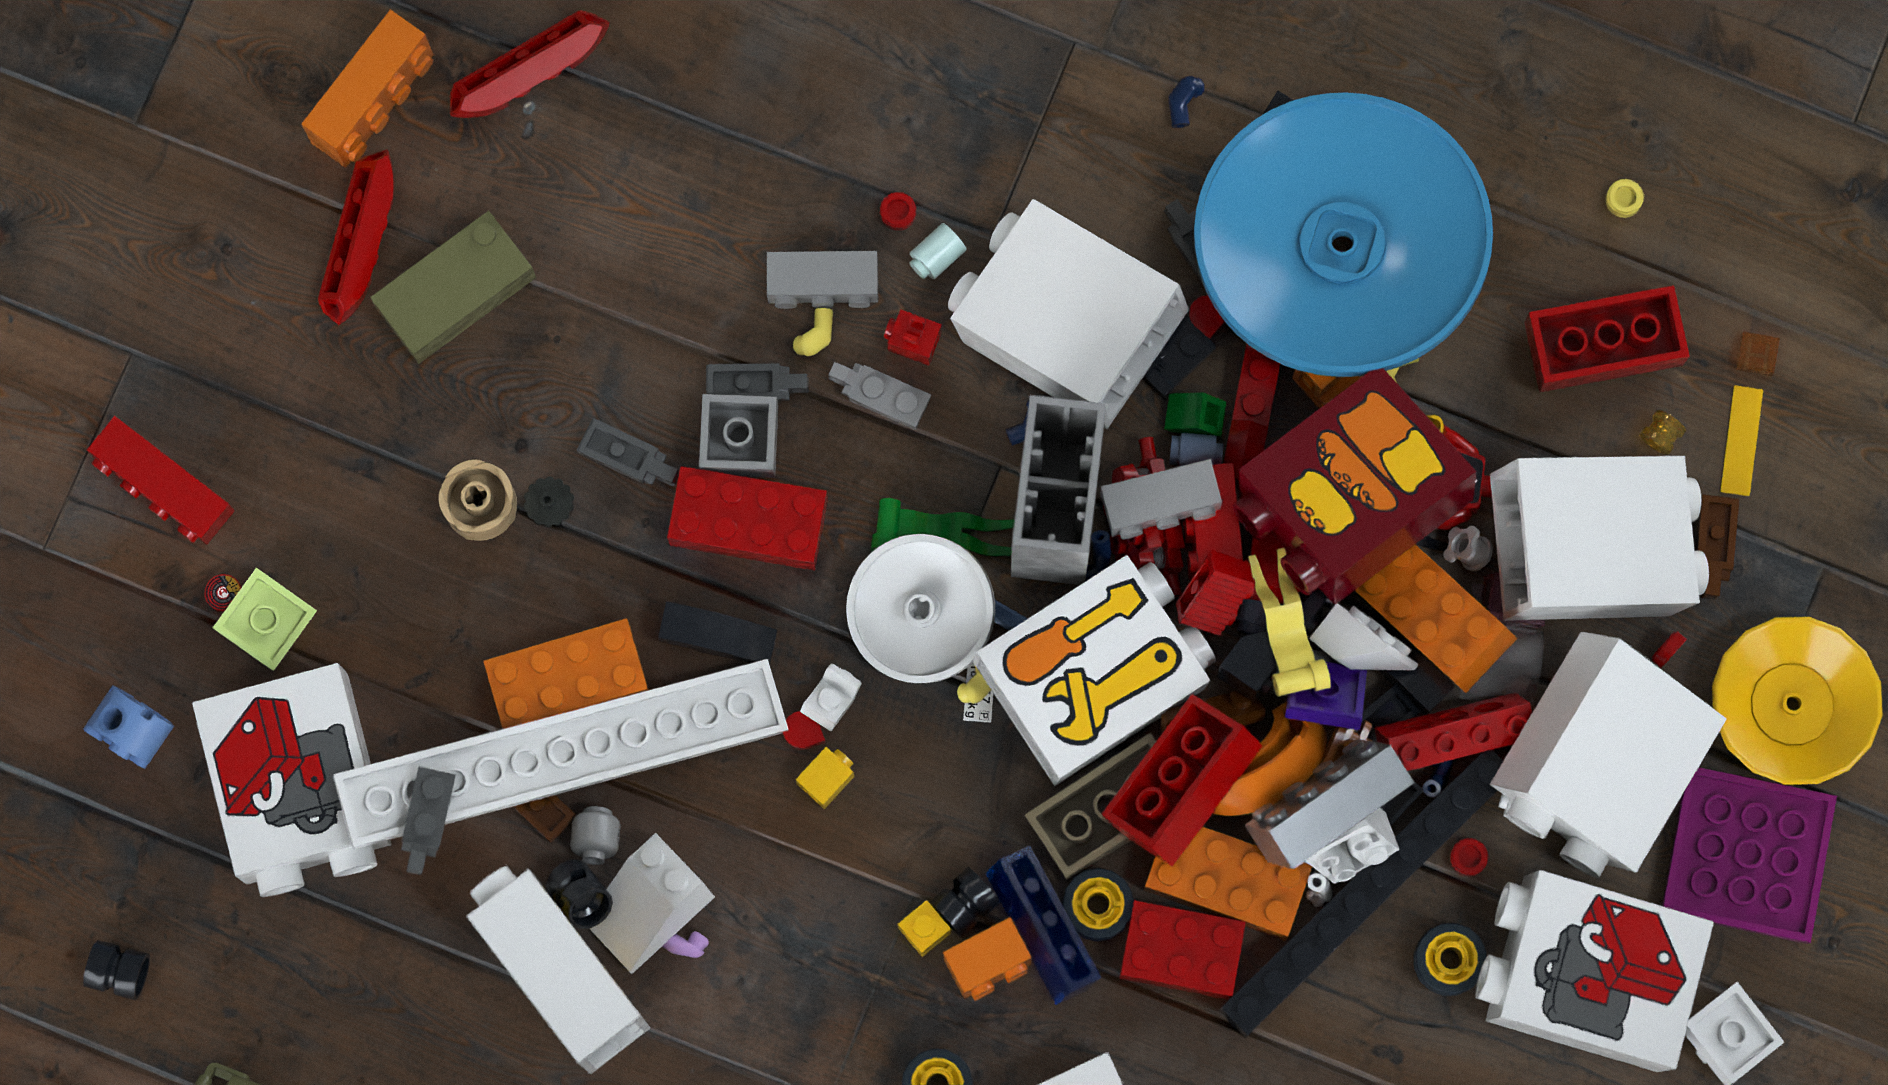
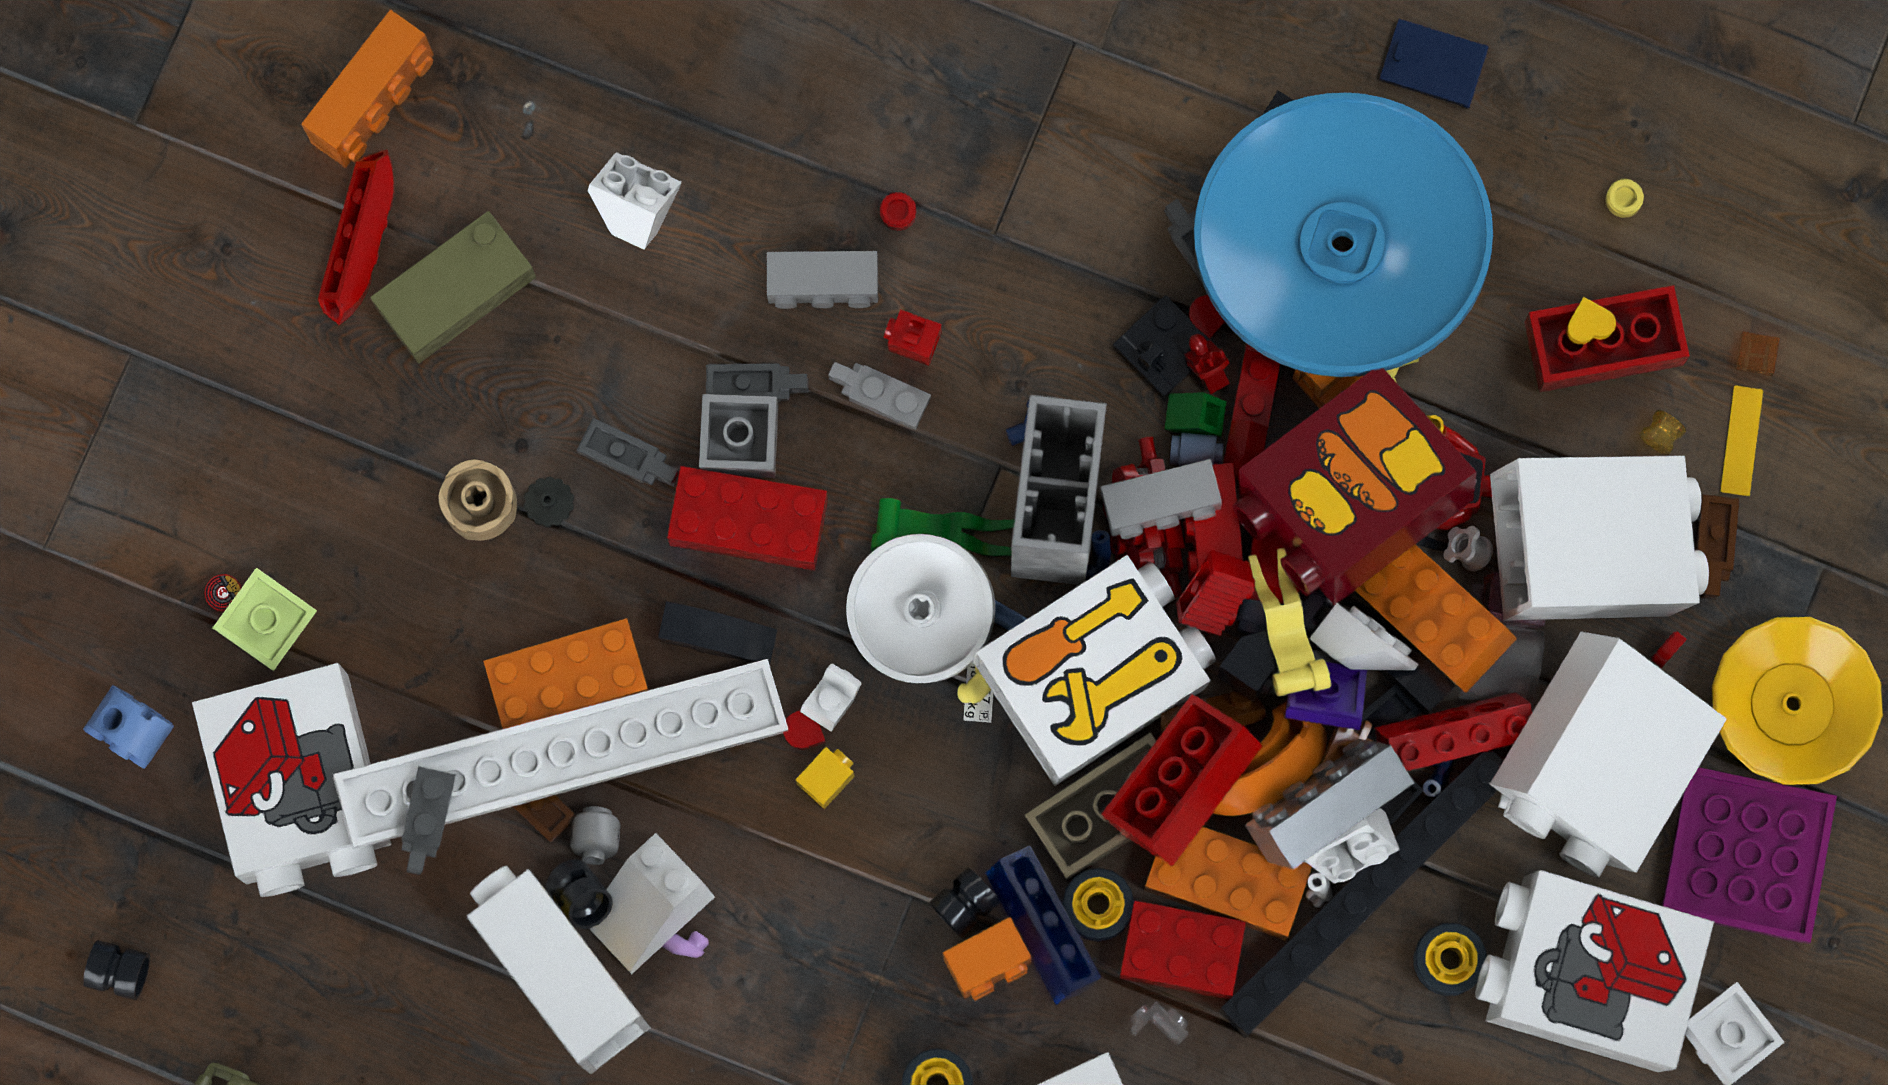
(160, 480): red brick -> none
(527, 65): red brick -> none
(633, 198): none -> white slope
(817, 337): light yellow arm -> none
(924, 928): yellow brick -> none
(936, 252): light aqua brick -> none
(1066, 309): white brick -> none
(1169, 1023): none -> clear bracket
(1180, 97): dark blue arm -> none
(1207, 363): none -> red piece
(1434, 63): none -> dark blue container
(1469, 857): red tile -> none
(1590, 322): none -> yellow tile

